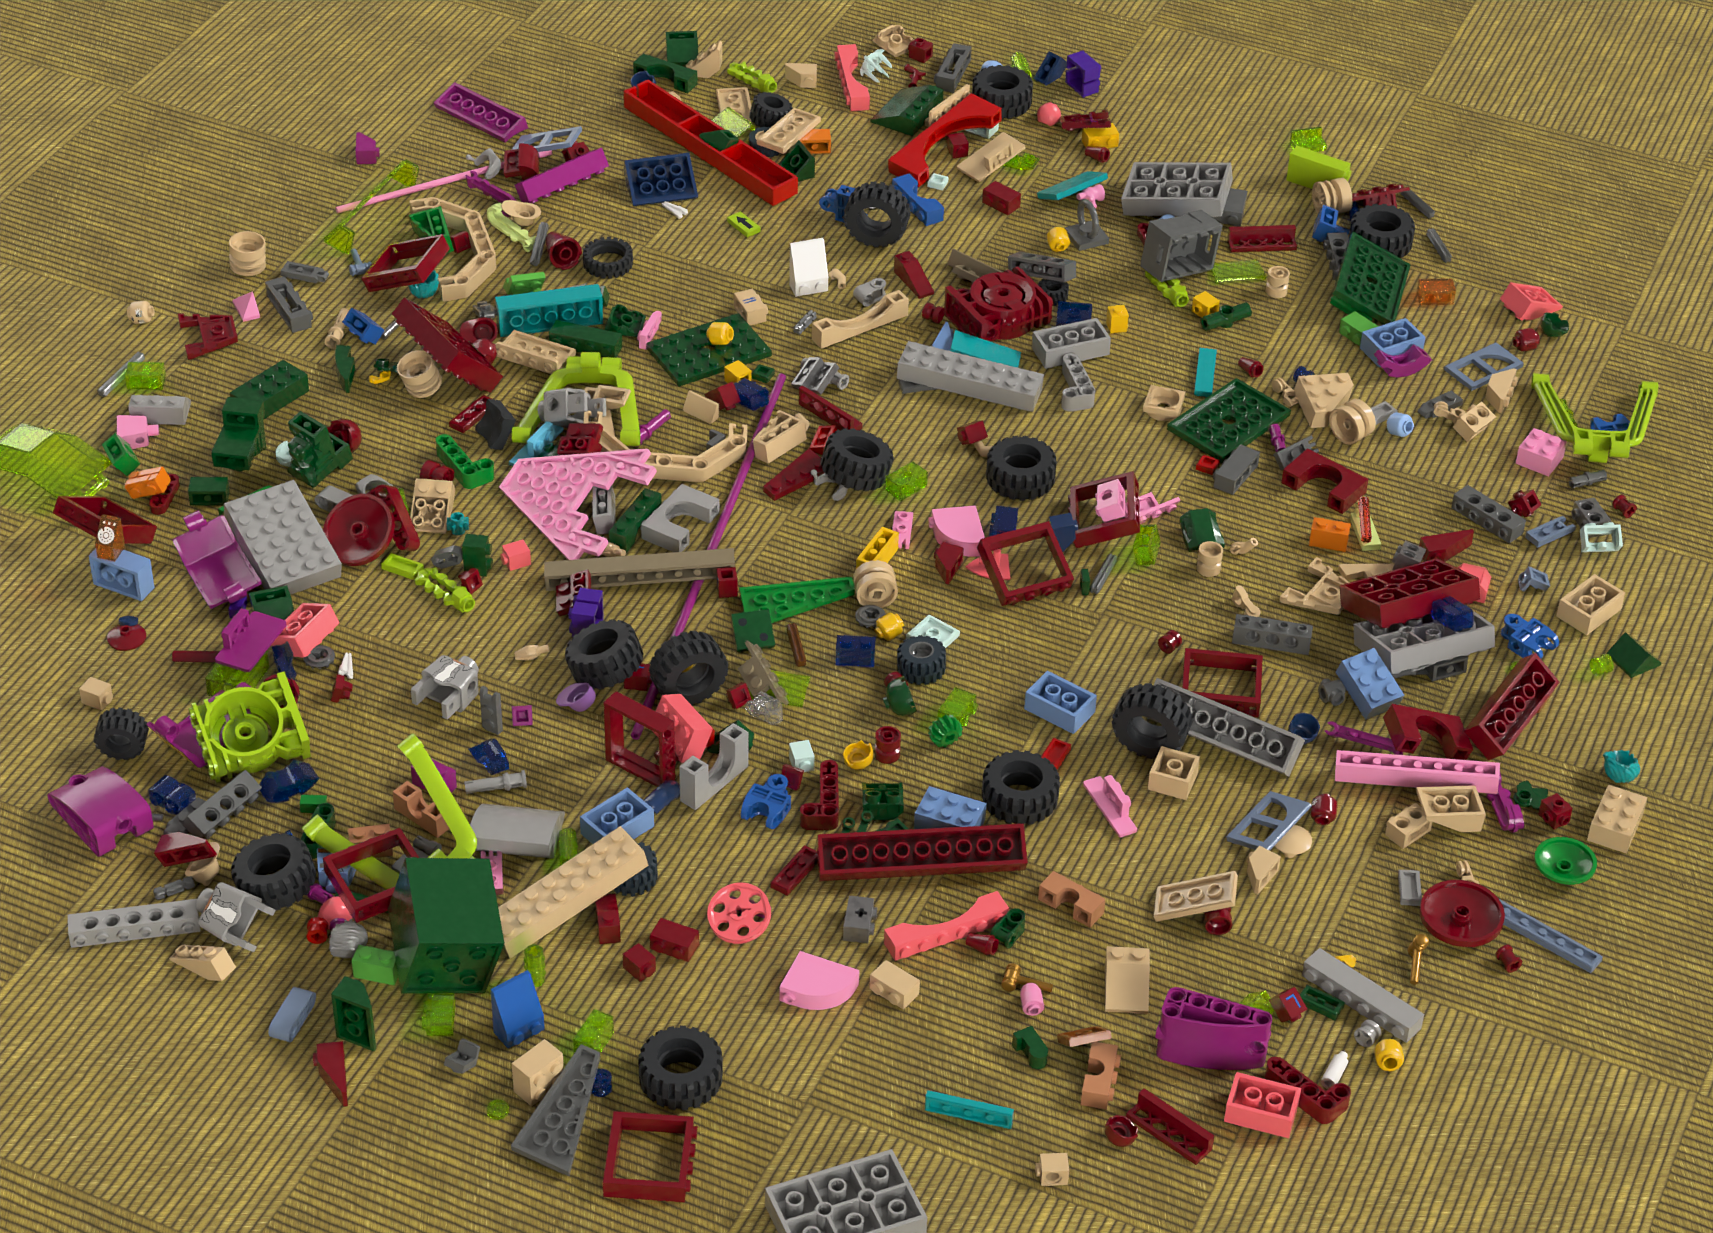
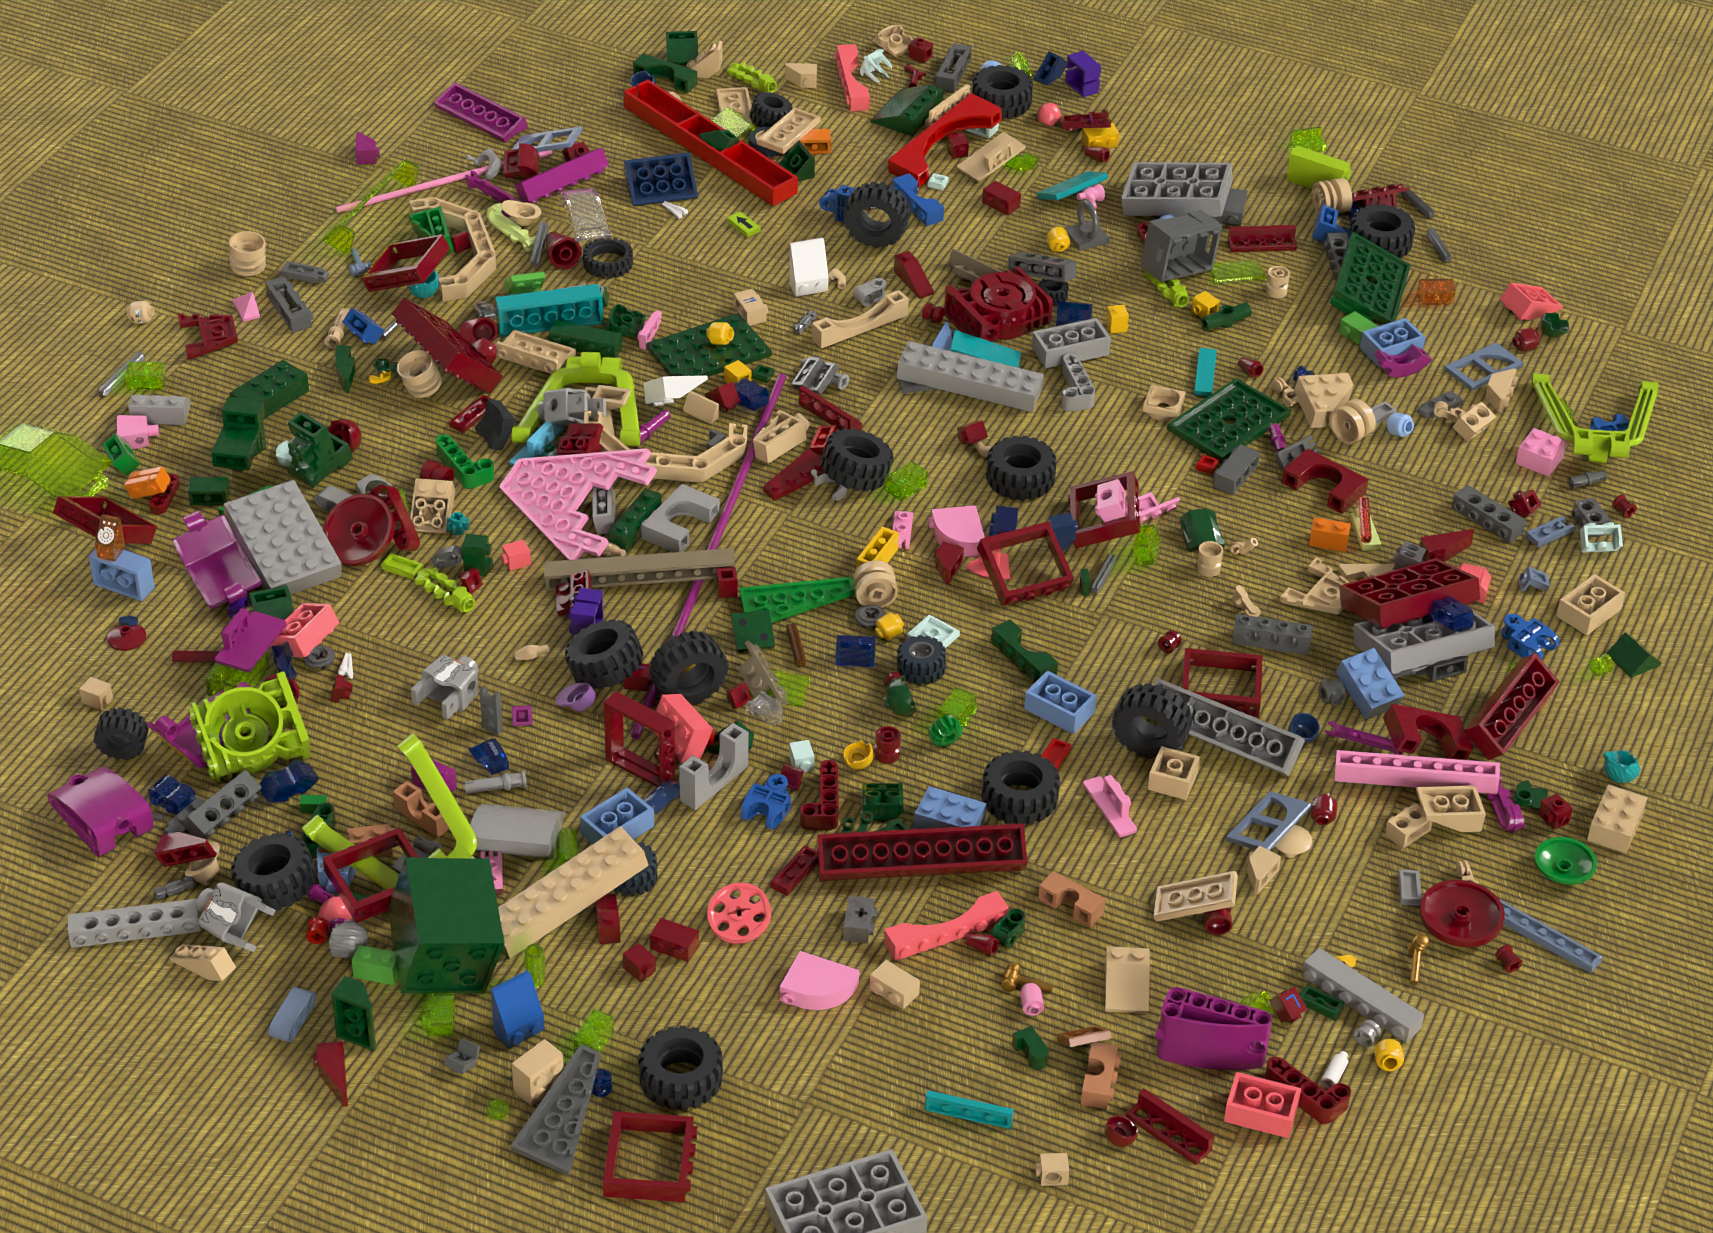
(585, 213): none -> clear windscreen
(666, 389): none -> white slope
(1008, 640): none -> dark green arch

